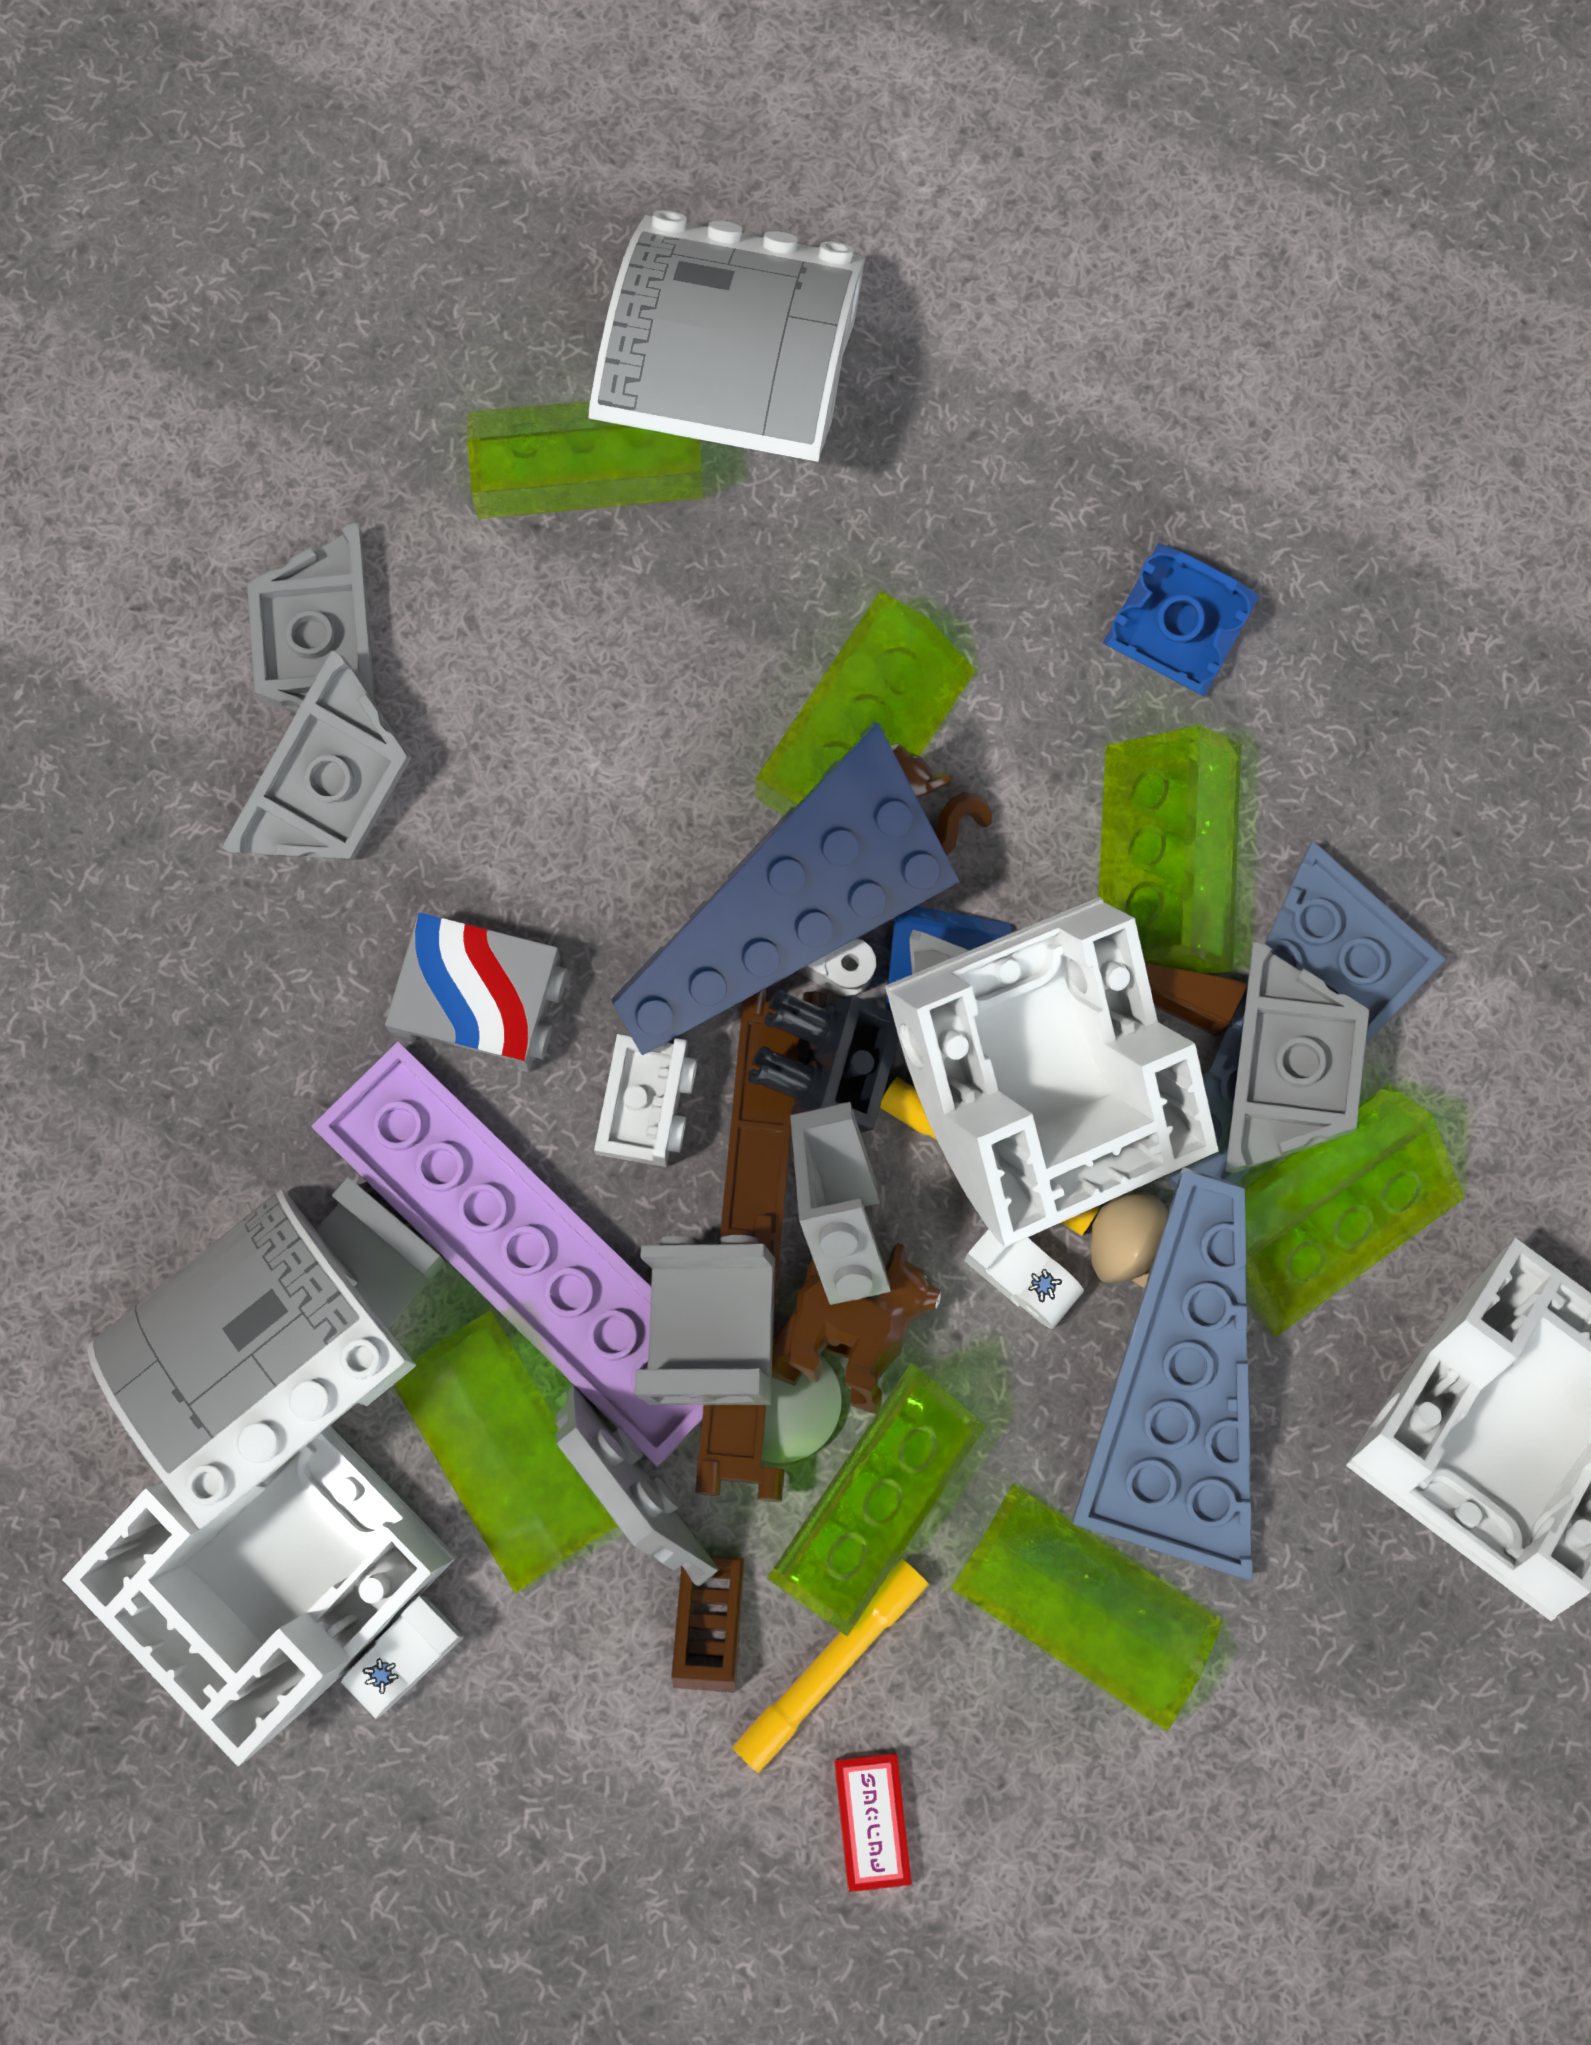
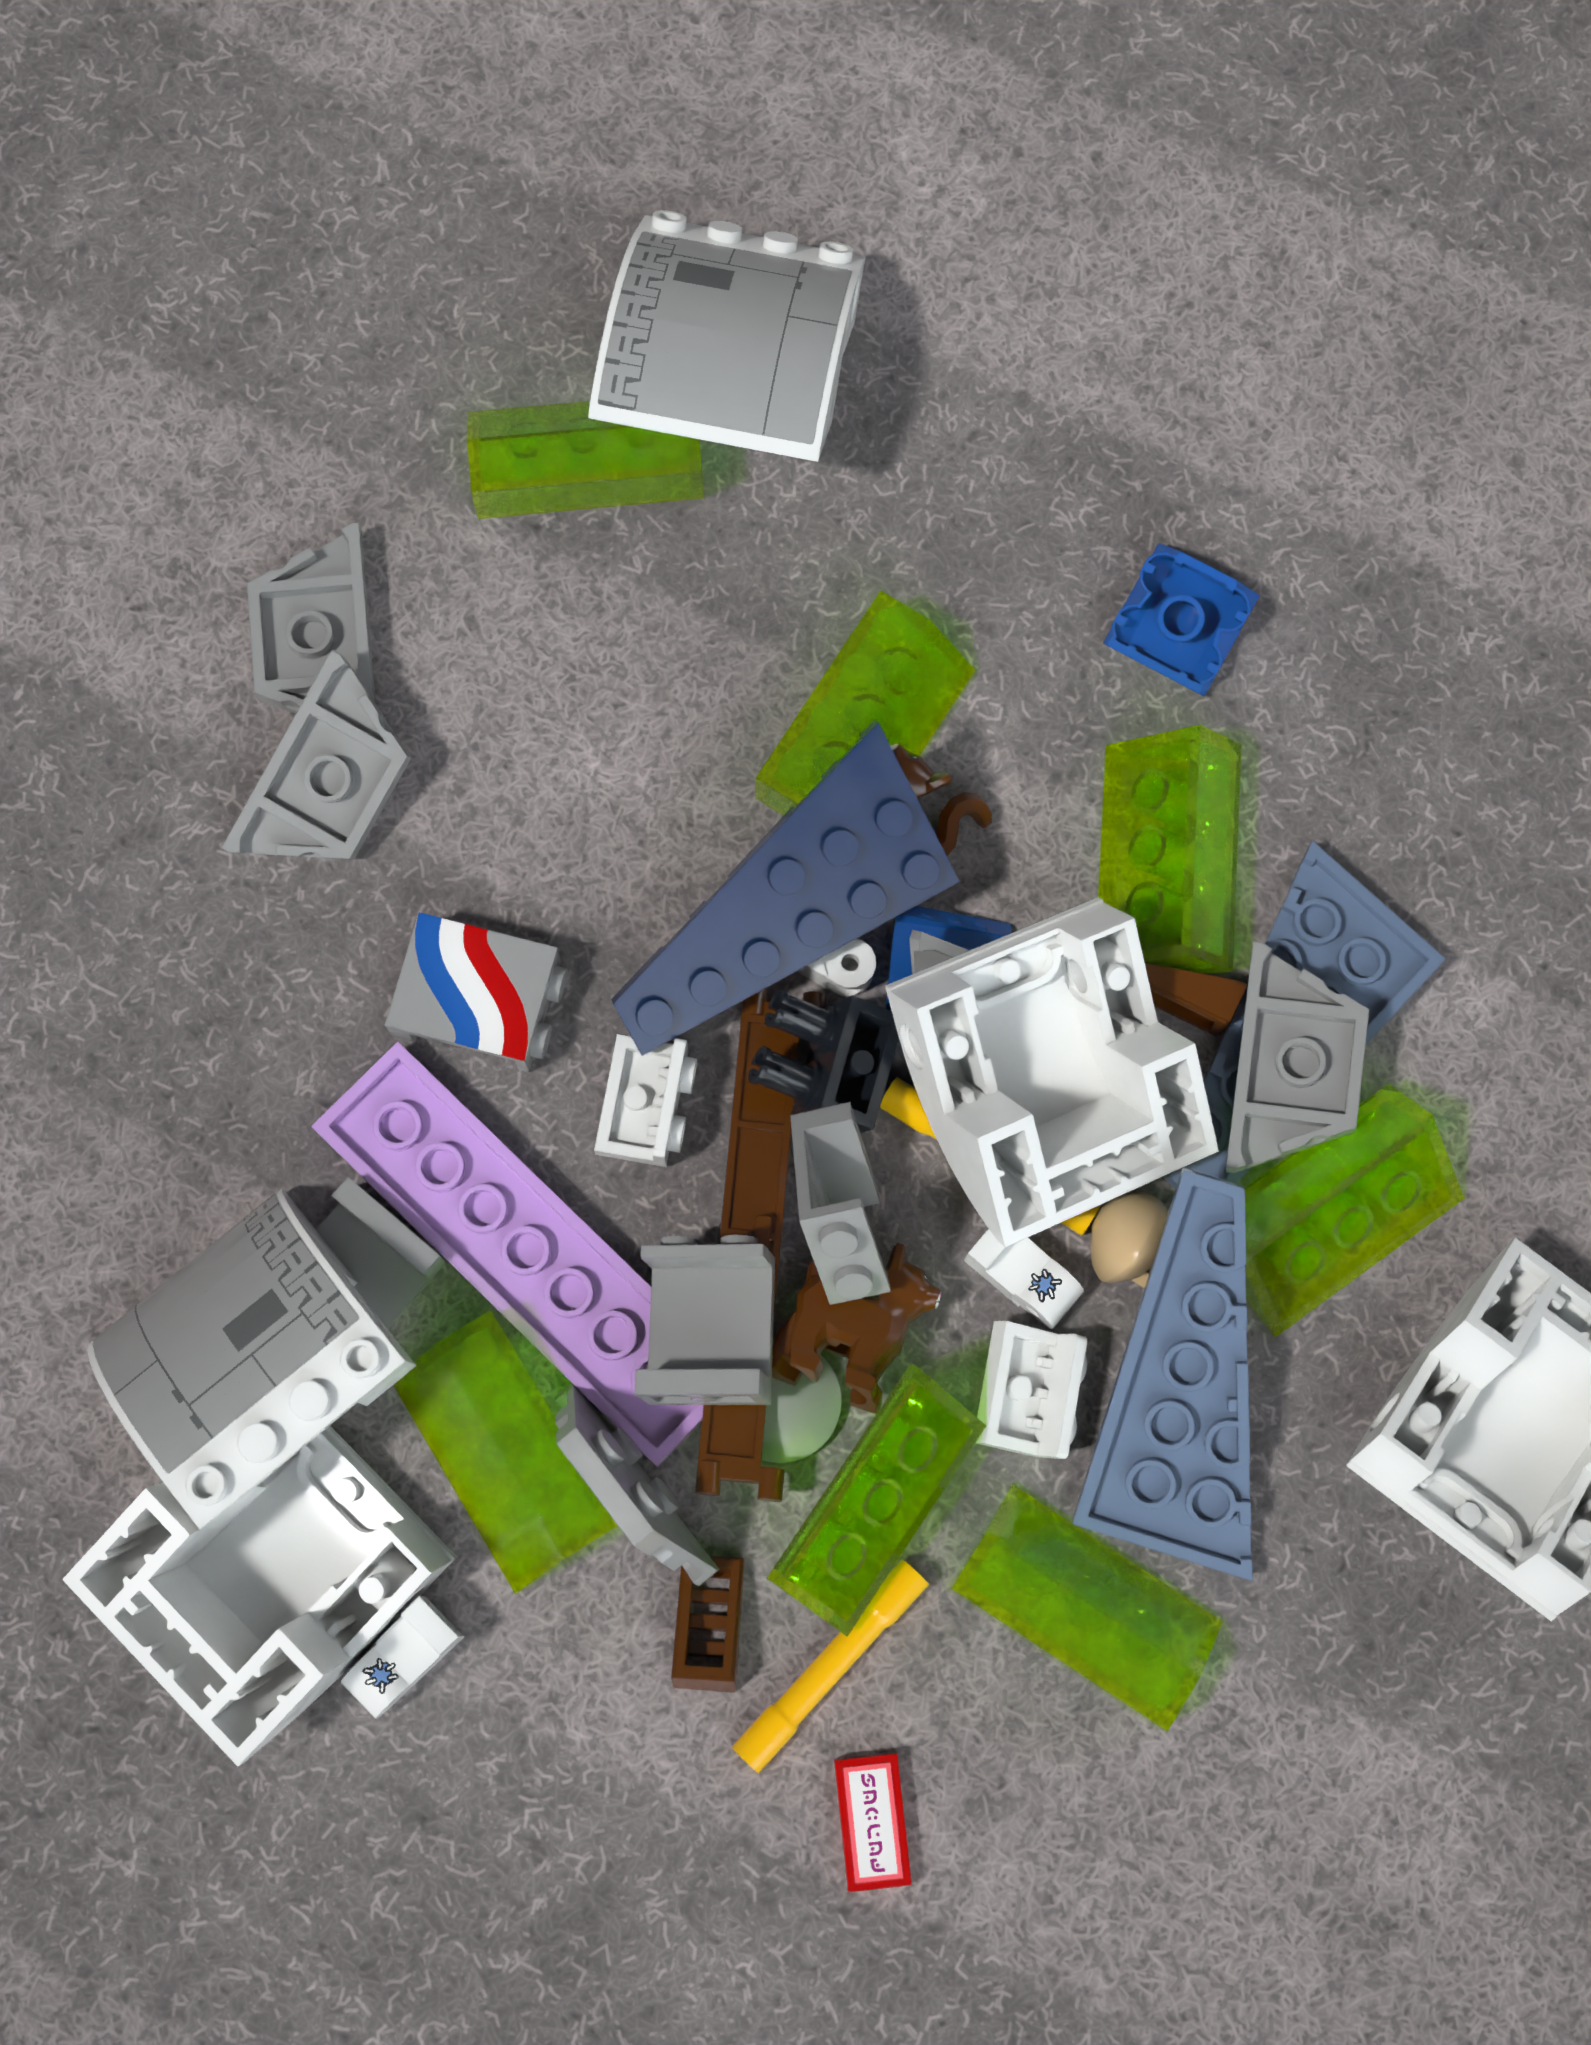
(1031, 1390): none -> white bracket

